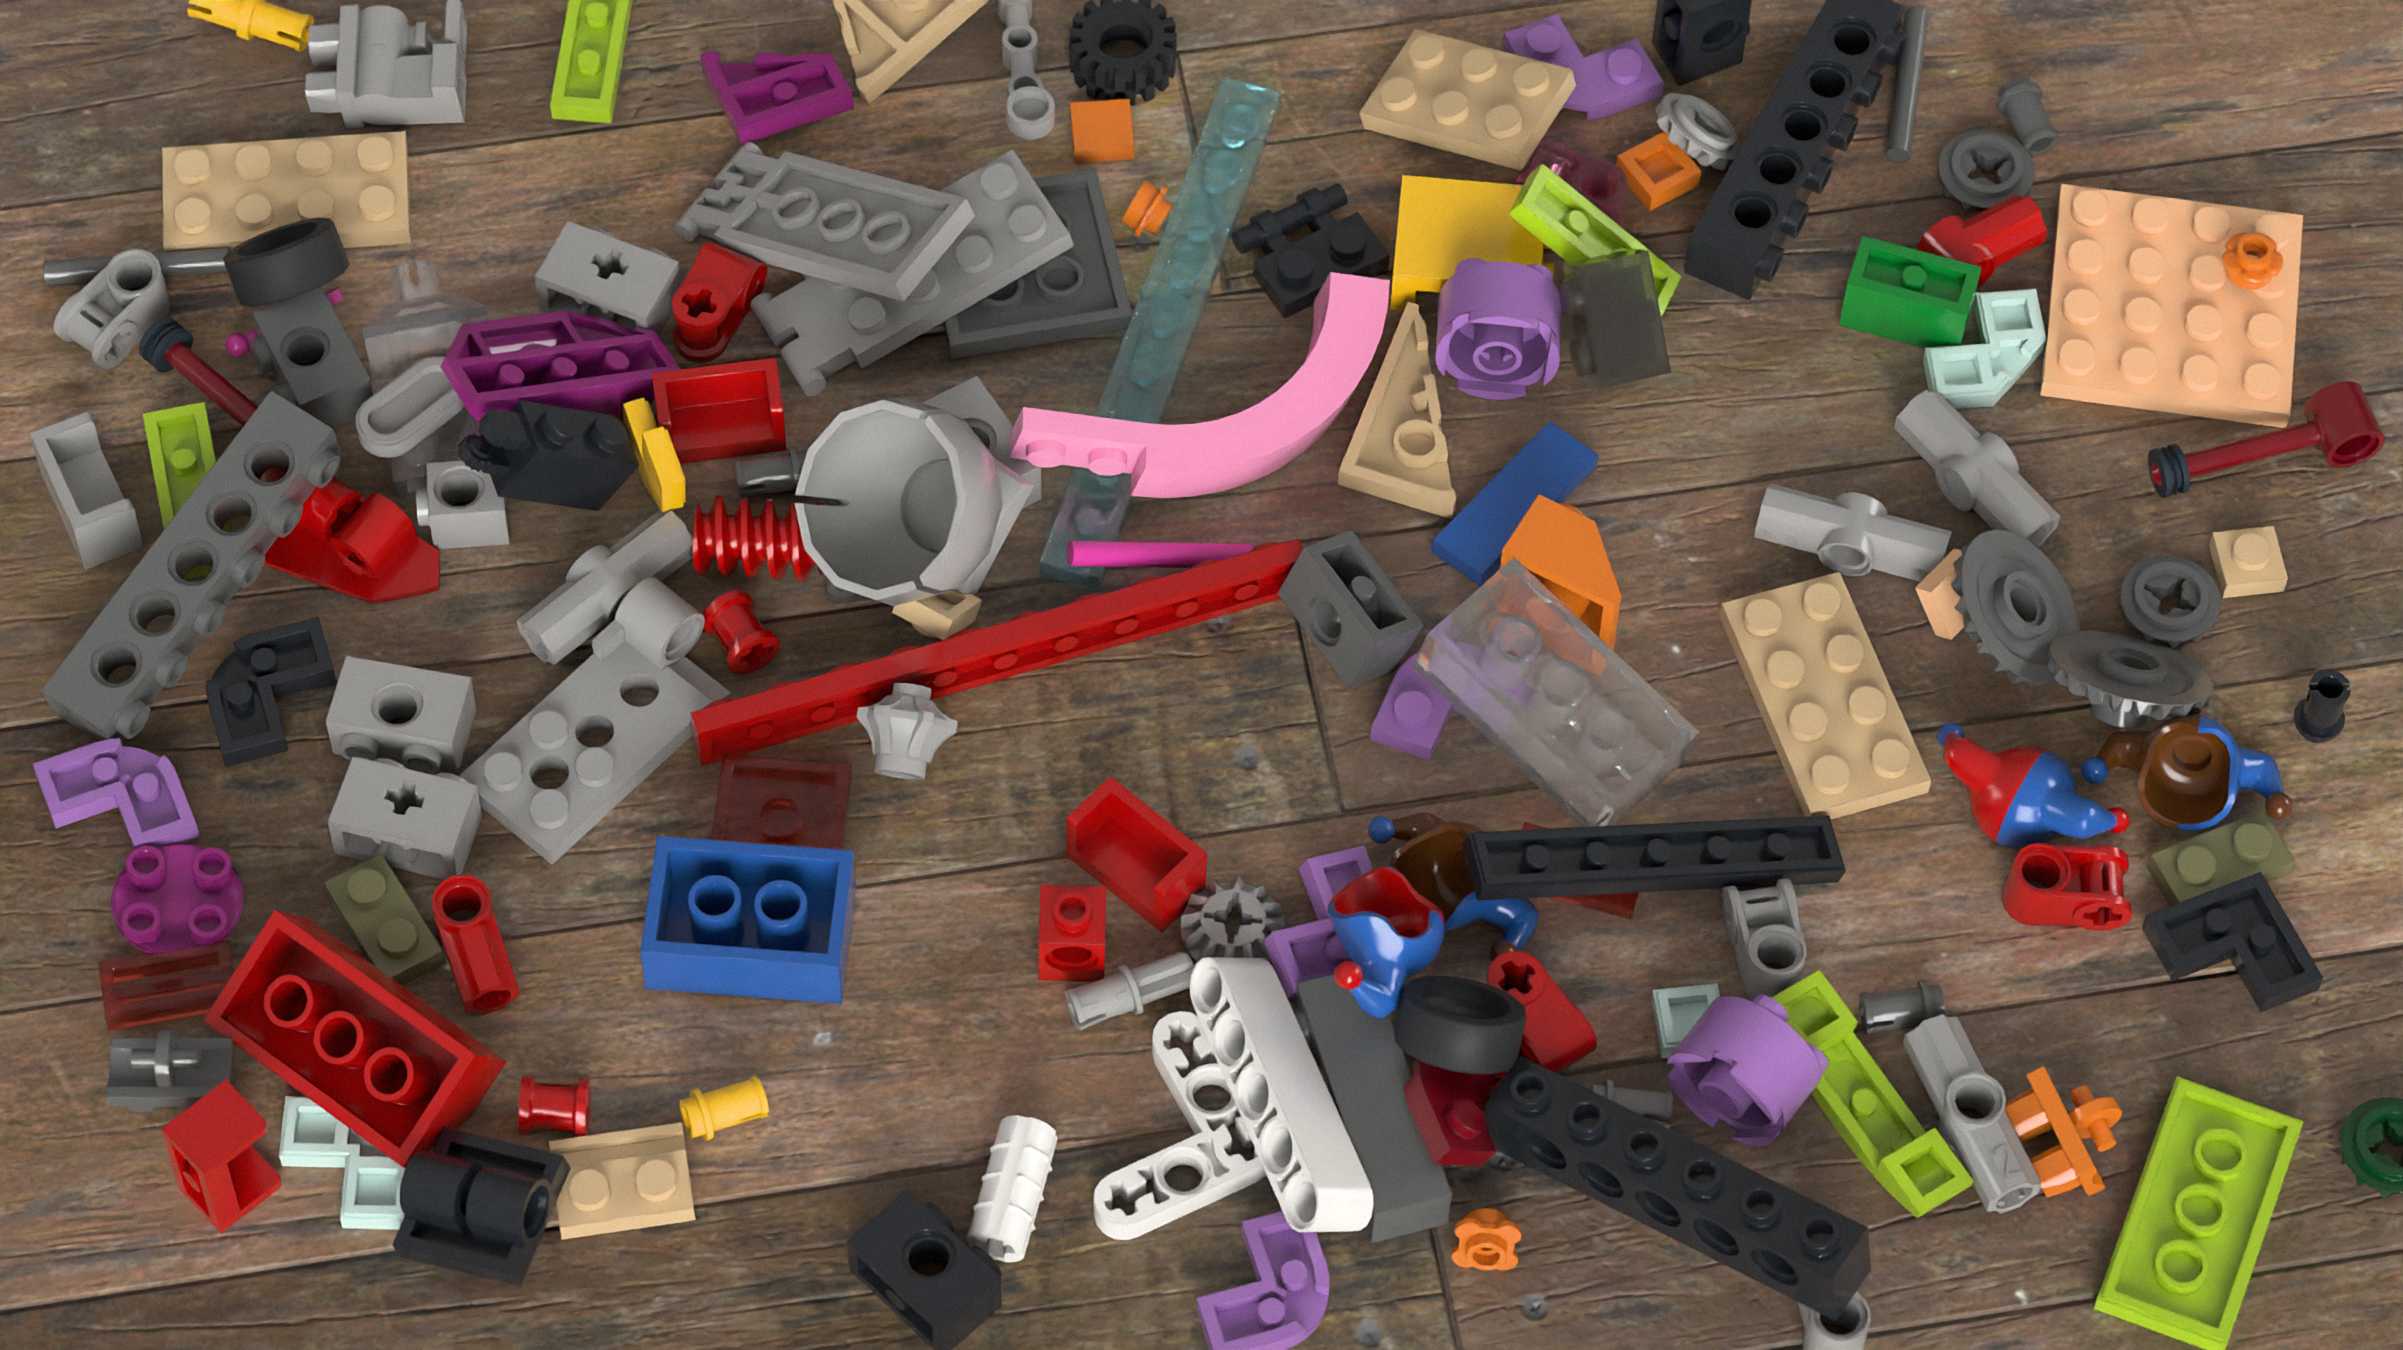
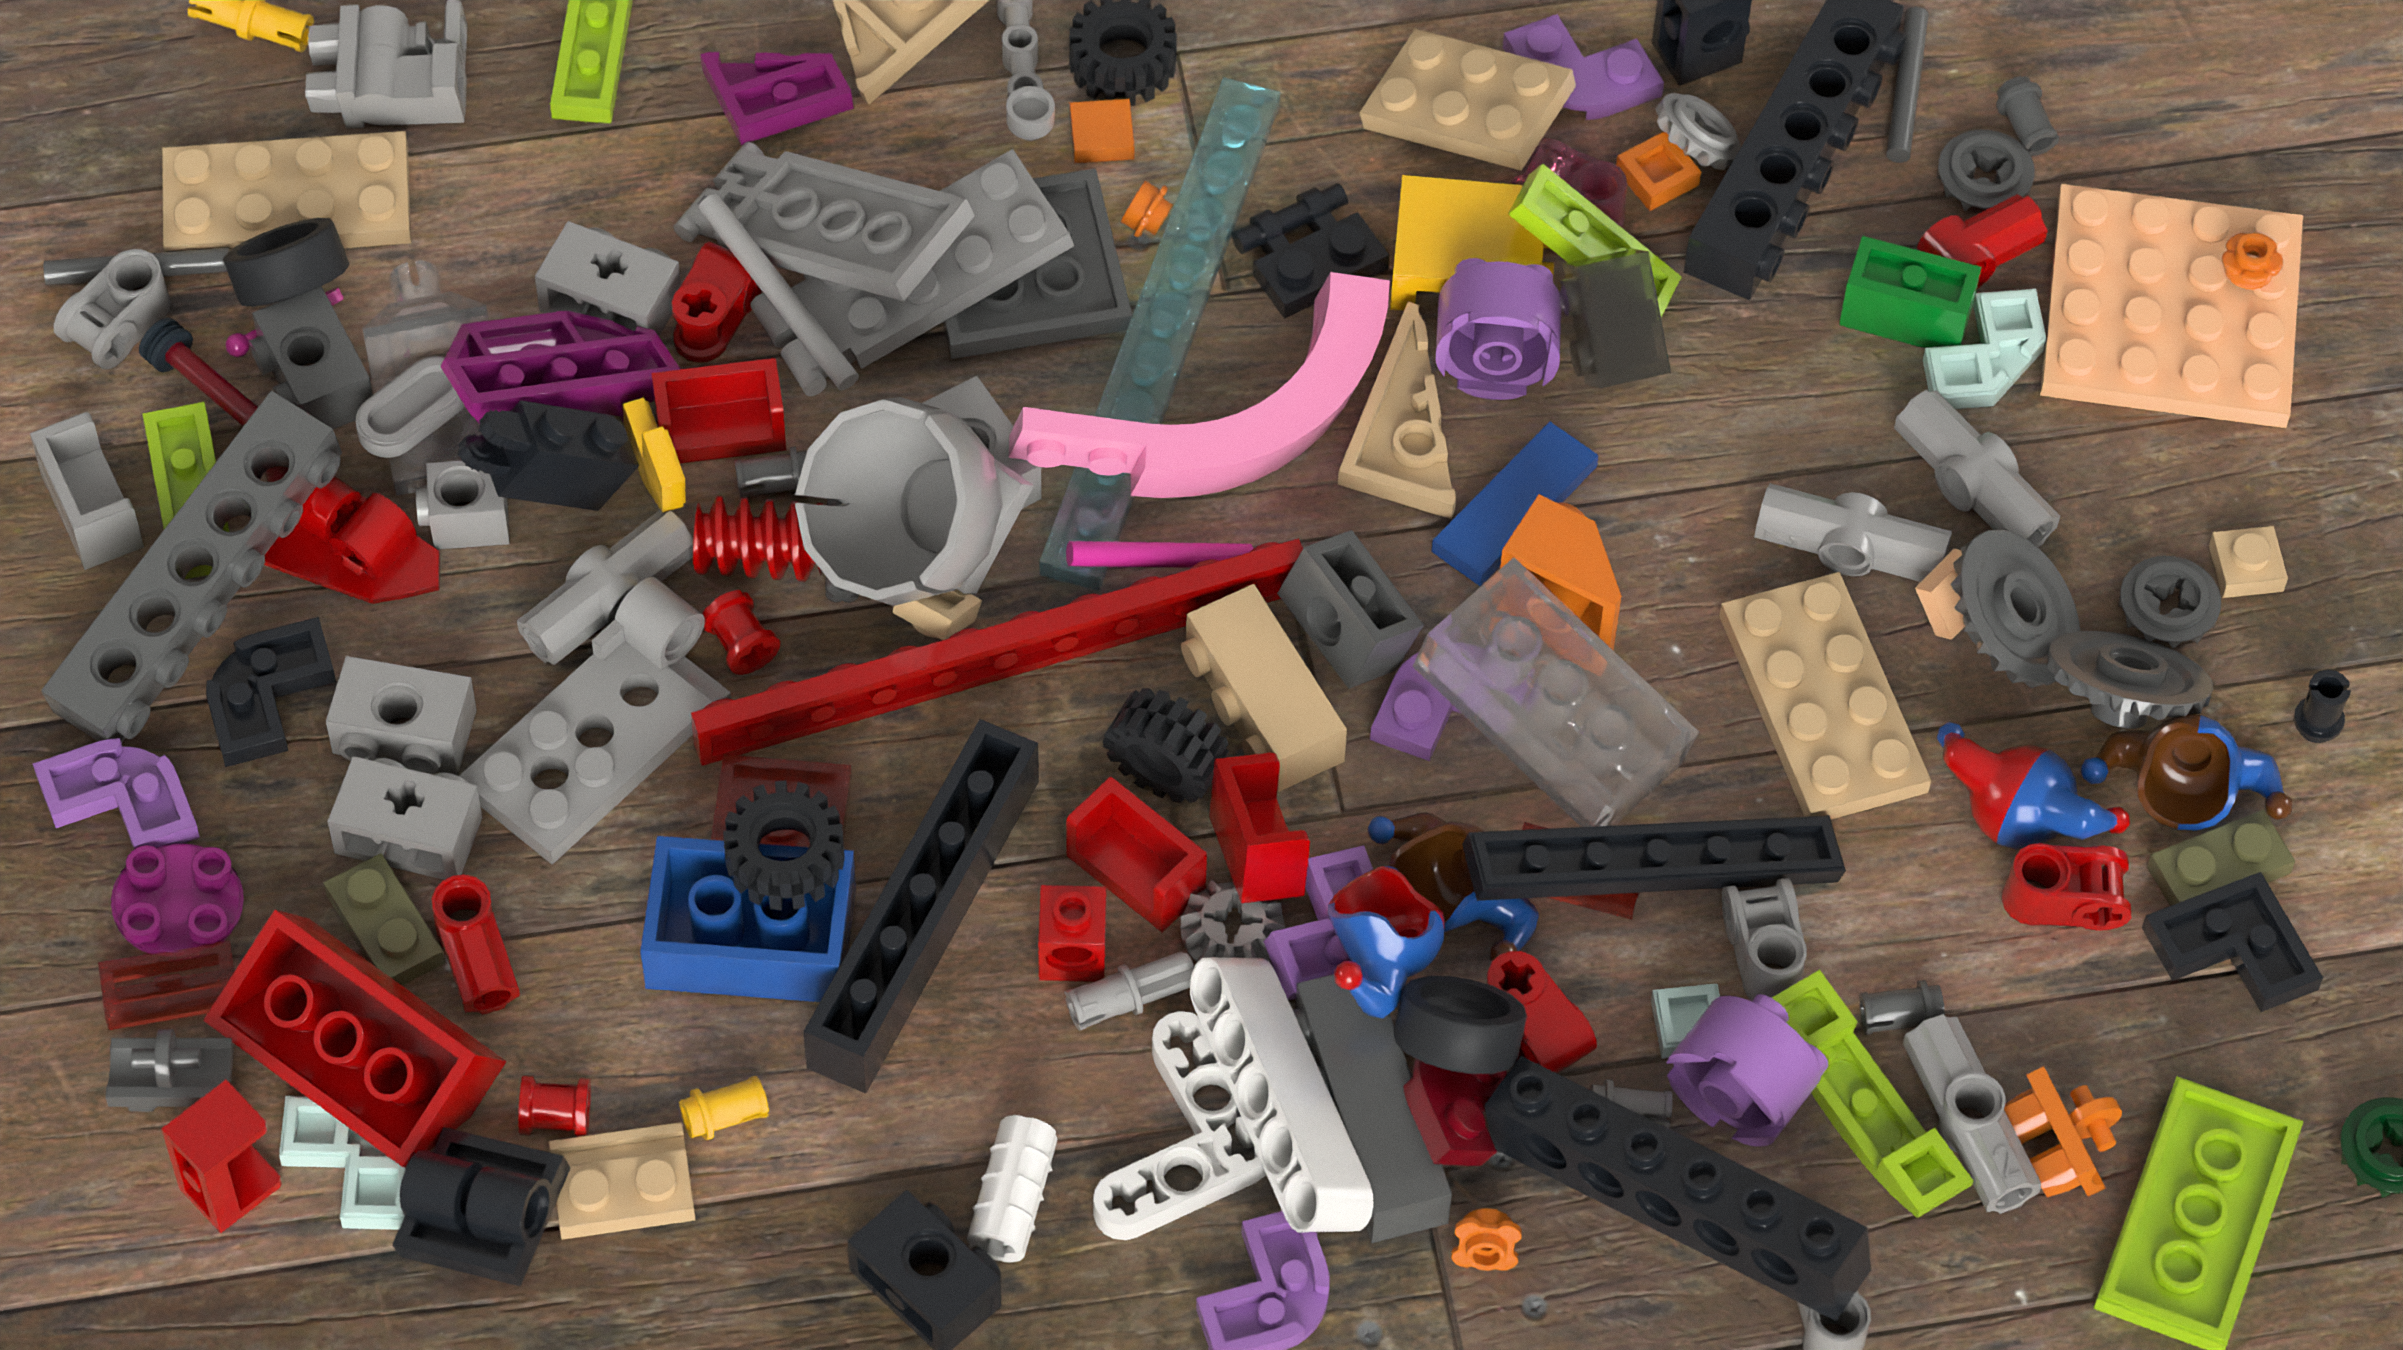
(778, 292): none -> light grey bar
(784, 812): none -> black tyre
(905, 731): light grey rock -> none
(921, 906): none -> black brick
(1165, 745): none -> black tyre
(1252, 832): none -> red panel
(1263, 685): none -> tan brick
(2337, 425): dark red piece -> none

